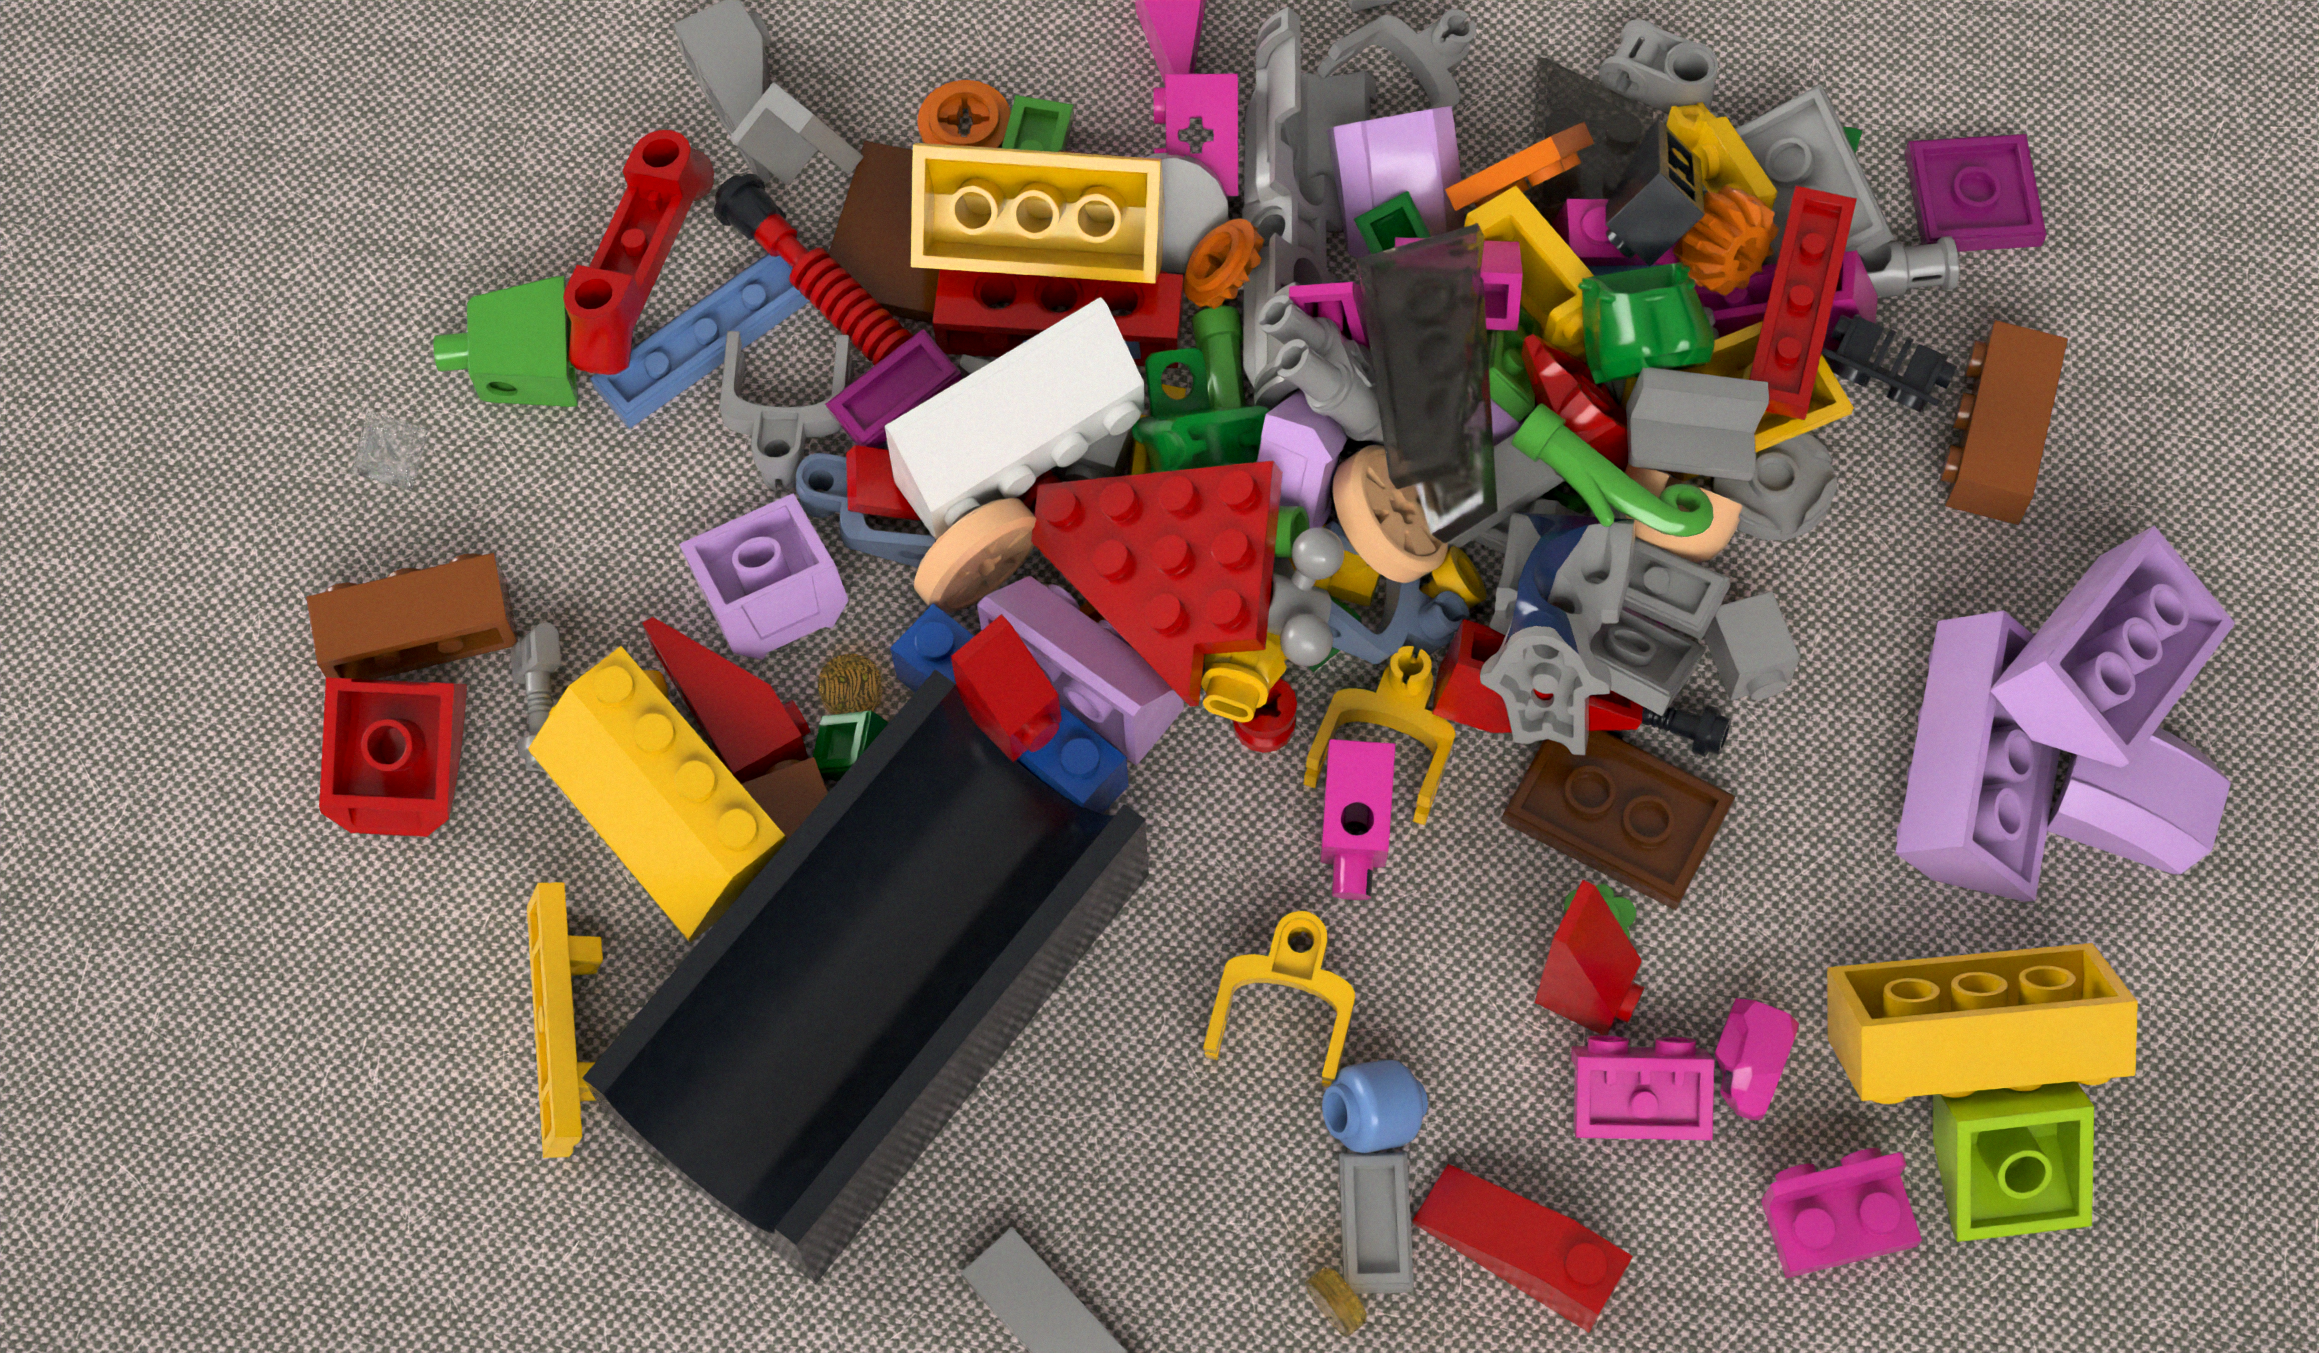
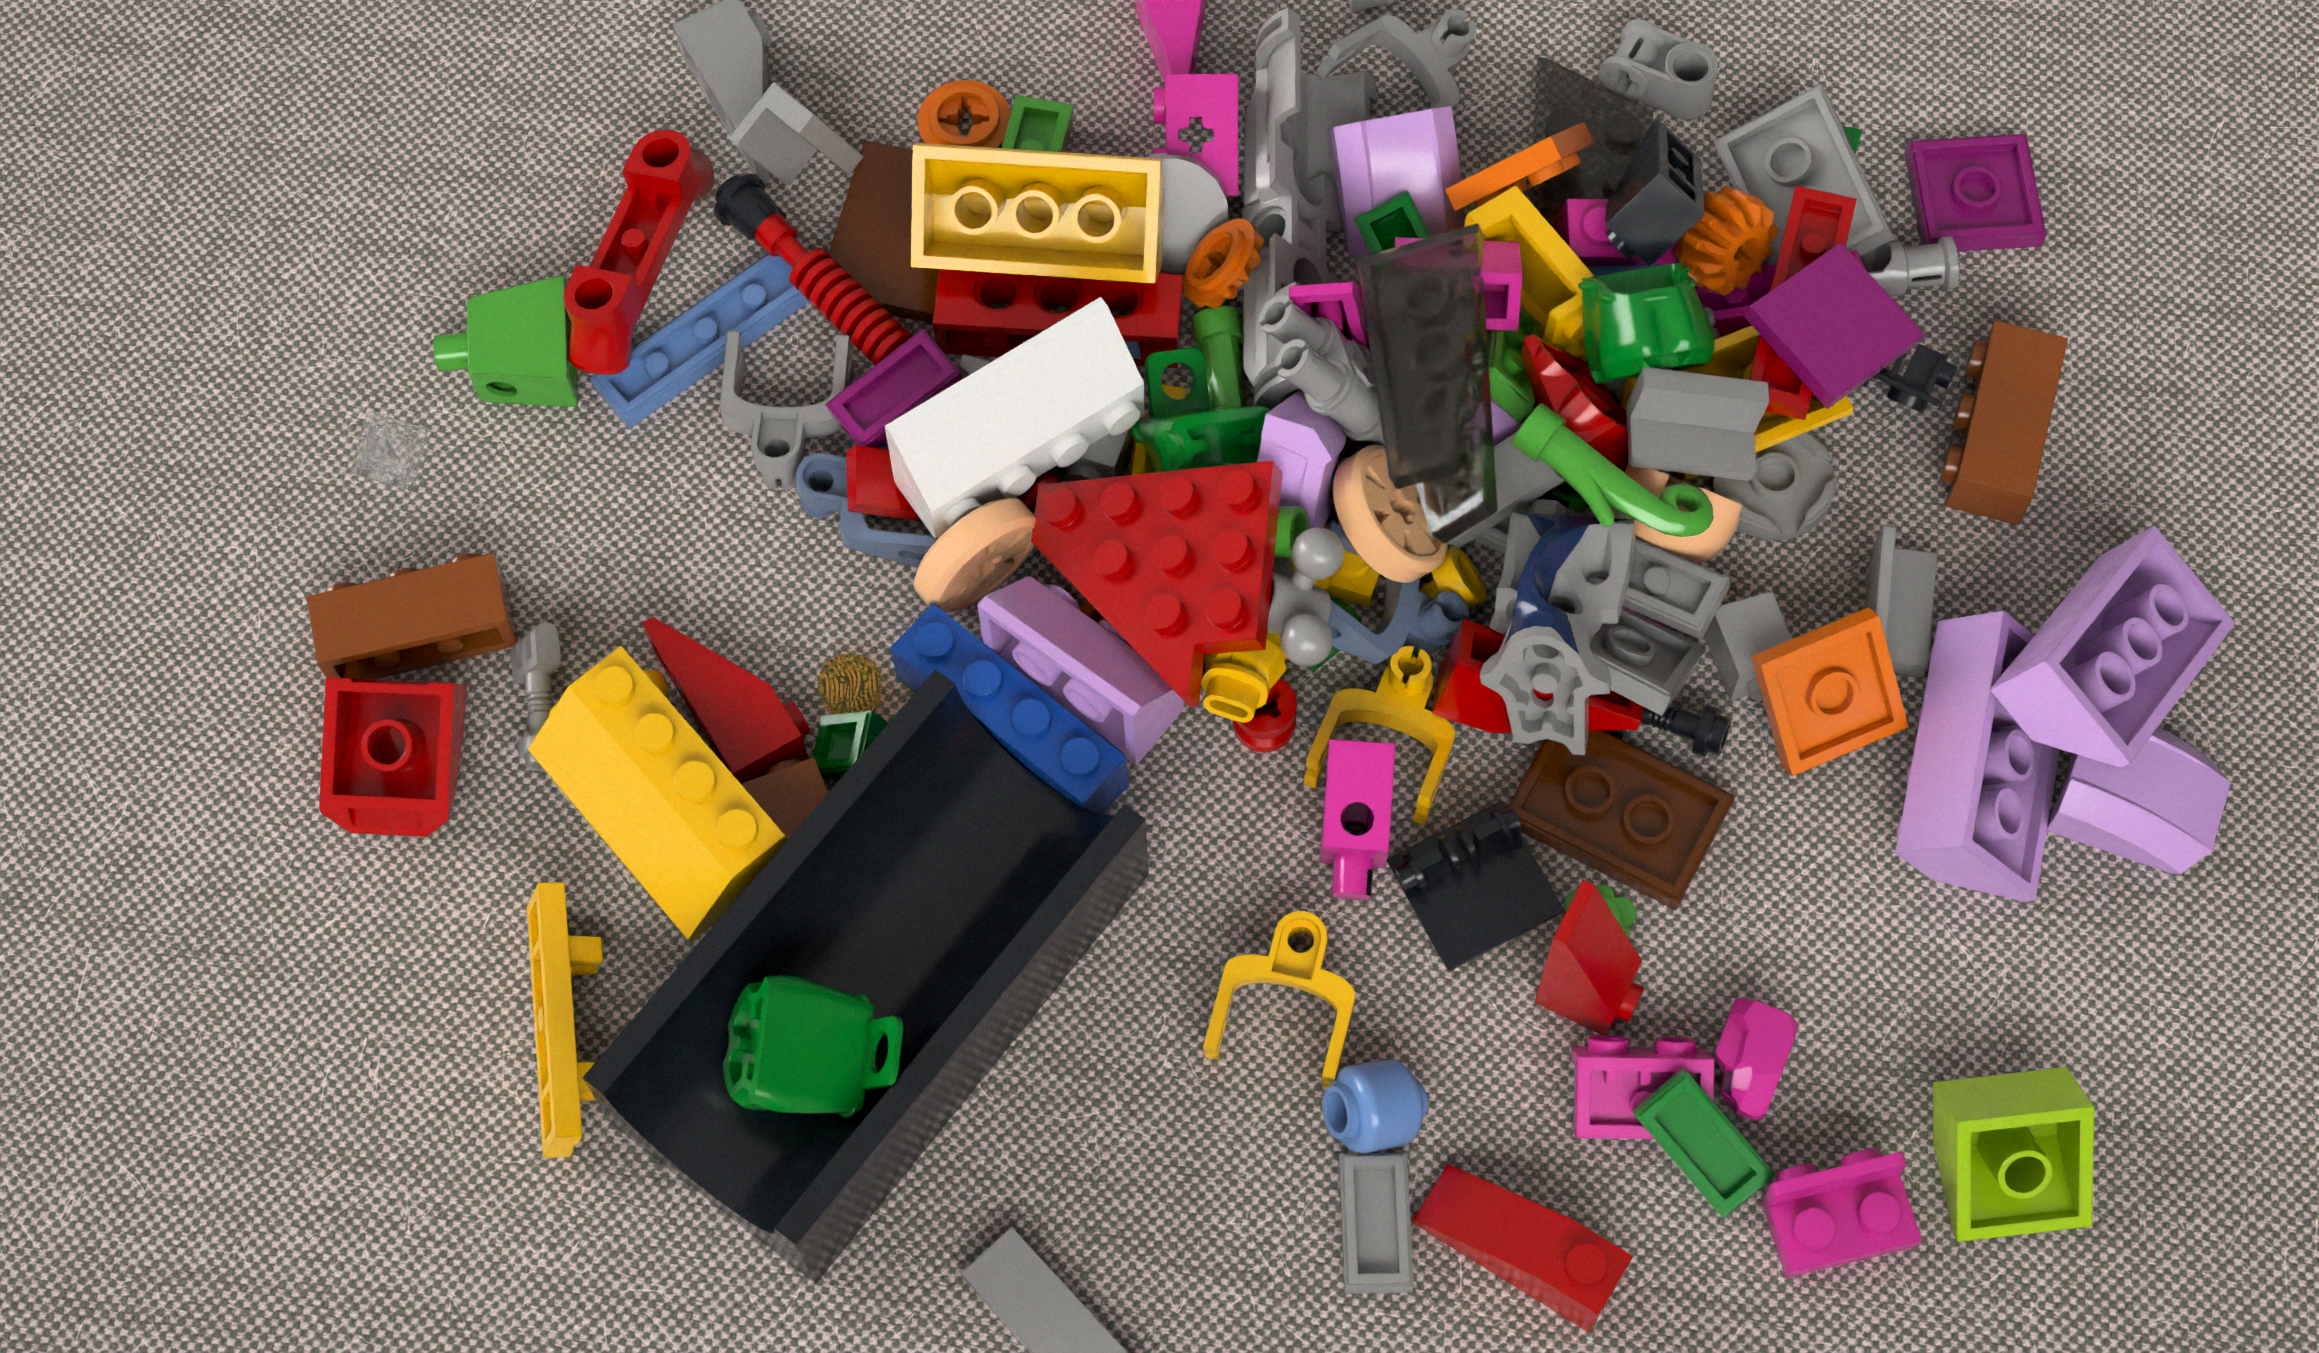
(766, 578): lavender slope -> none
(806, 1048): none -> green piece
(1006, 690): red slope -> none
(1336, 1301): clear yellow tile -> none
(1475, 885): none -> black hinge
(1703, 1143): none -> green tile
(1721, 151): yellow hinge -> none
(1830, 691): none -> orange plate
(1833, 325): none -> magenta tile
(1903, 596): none -> light grey panel
(1981, 1022): yellow brick -> none

